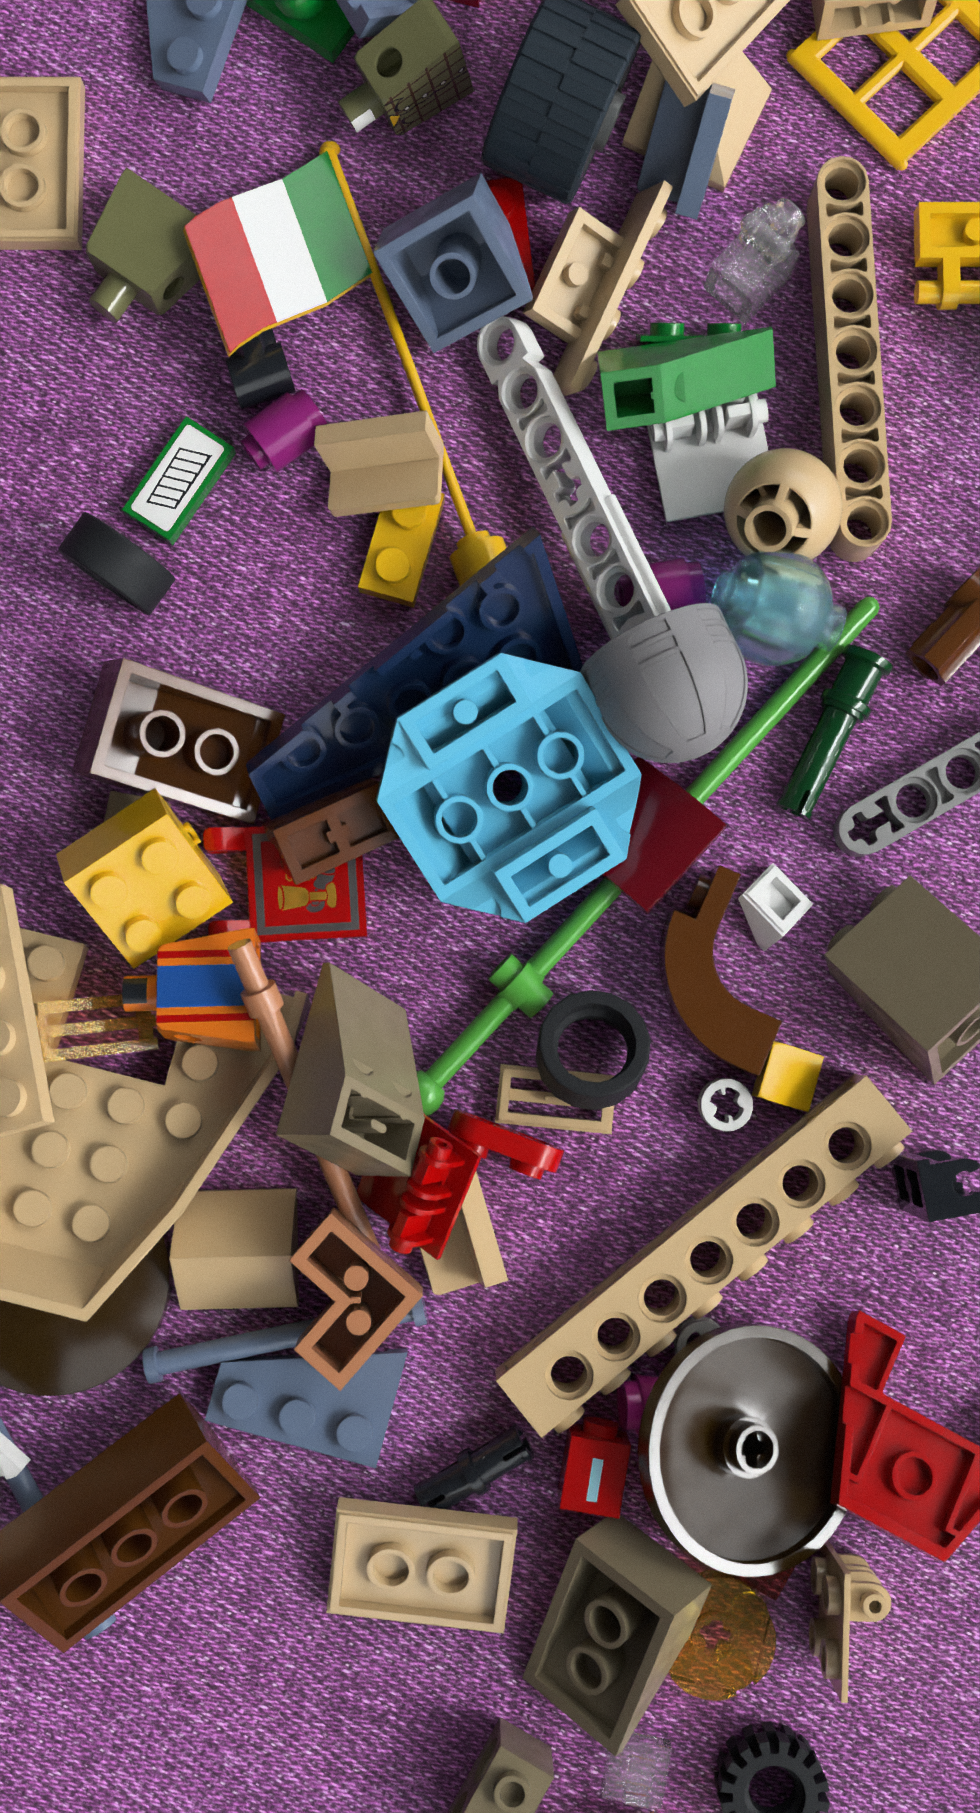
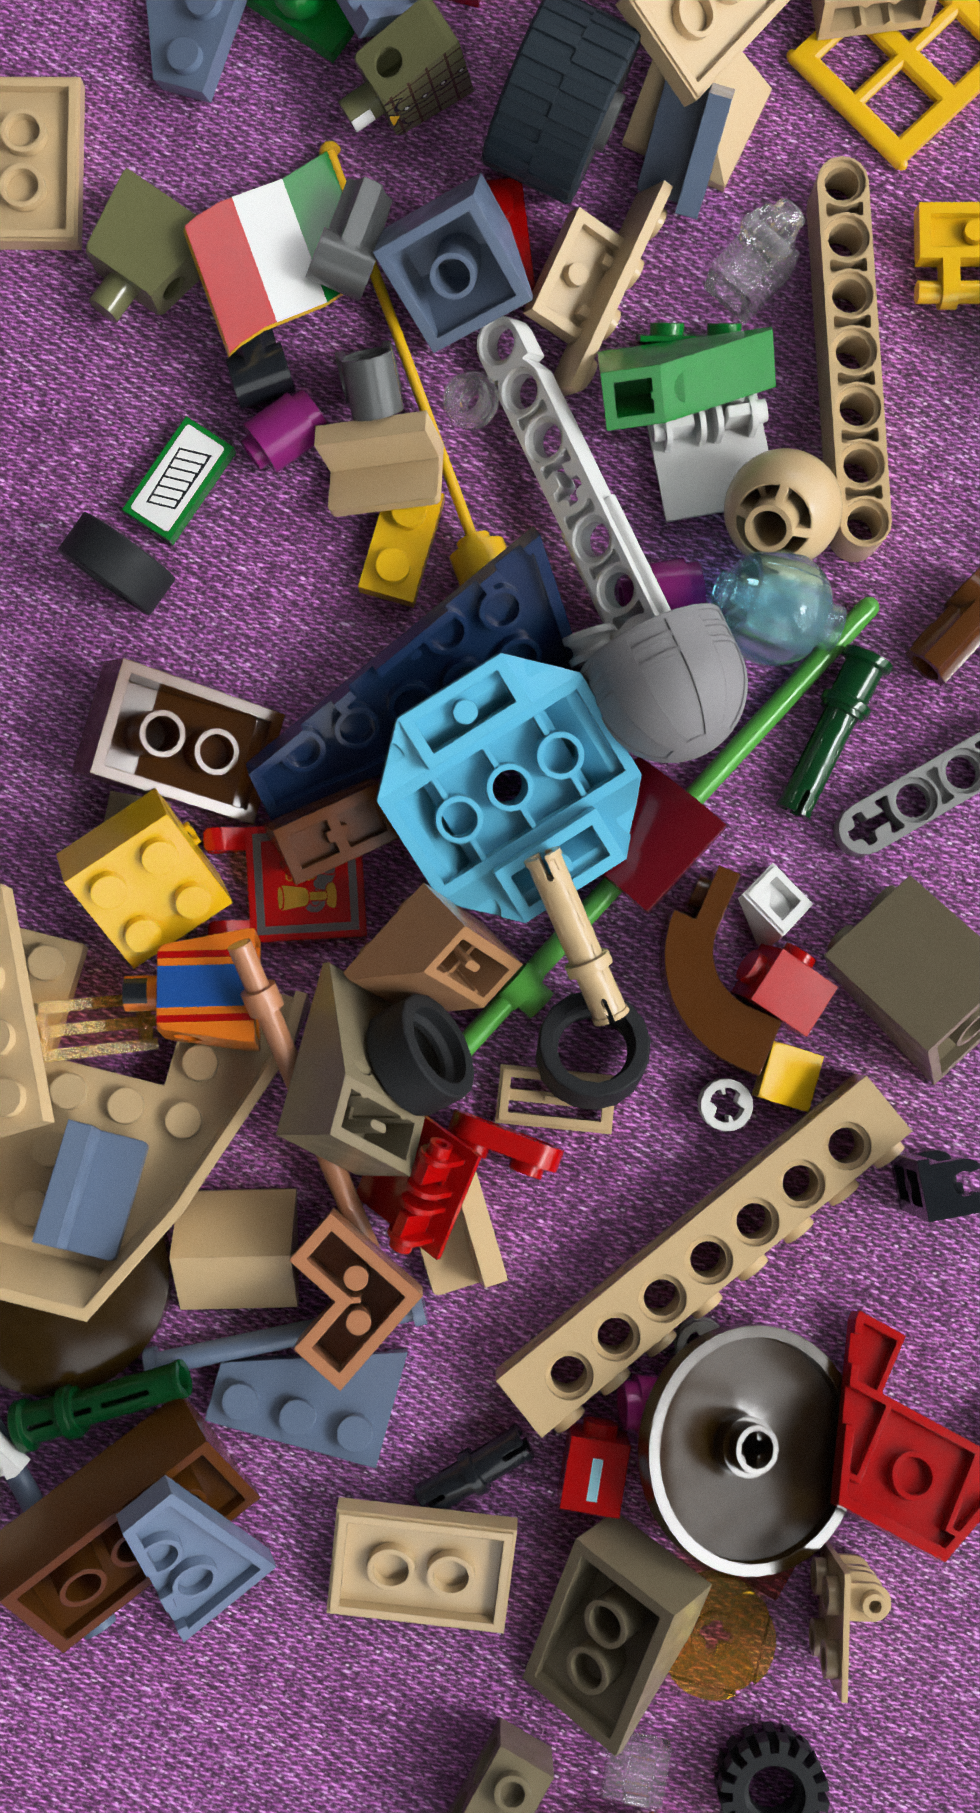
(75, 1410): none -> dark green pin
(91, 1191): none -> sand blue panel
(191, 1554): none -> sand blue wing
(346, 249): none -> dark grey piece
(371, 382): none -> dark grey piece
(420, 1055): none -> black tyre
(435, 953): none -> medium nougat slope
(461, 390): none -> clear plate
(586, 959): none -> tan pin
(587, 642): none -> light grey bush
(784, 986): none -> brick

